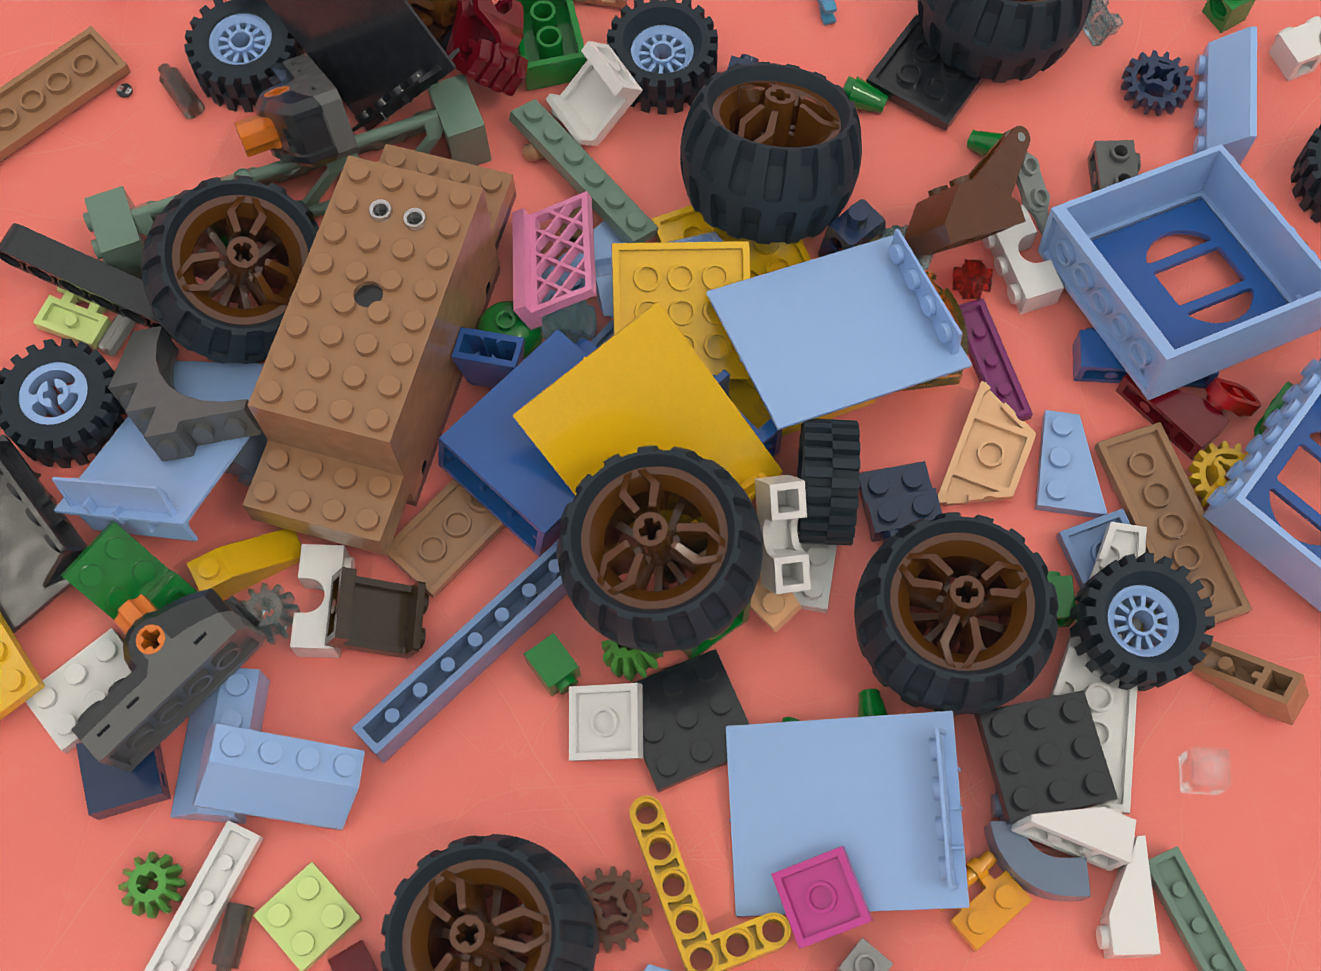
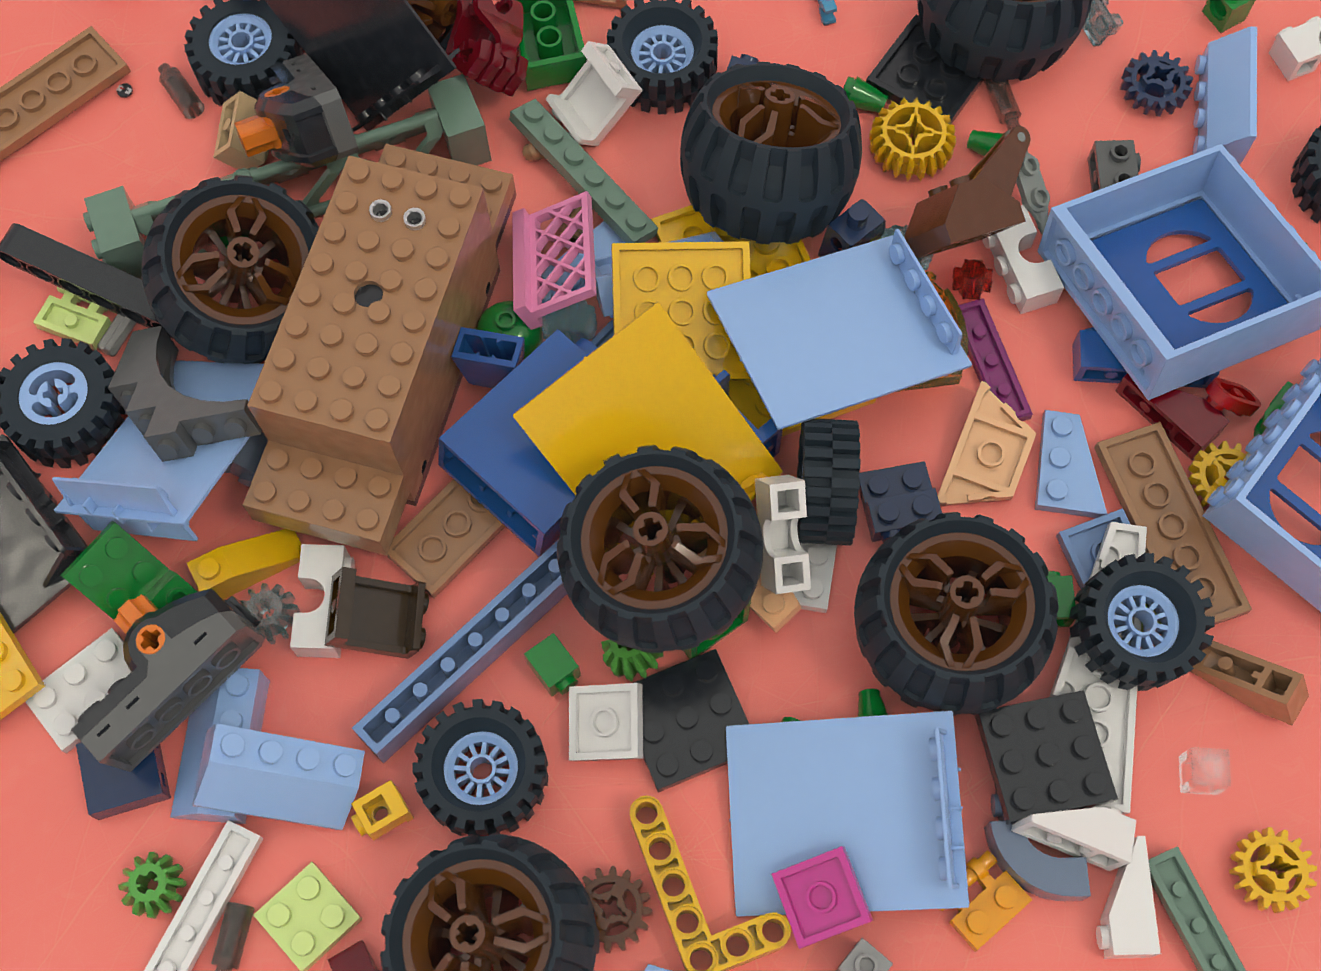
(228, 145): none -> tan brick
(384, 797): none -> yellow brick
(463, 732): none -> black wheel
(893, 145): none -> yellow gear
(1003, 102): none -> clear smoke cylinder
(1273, 853): none -> yellow gear

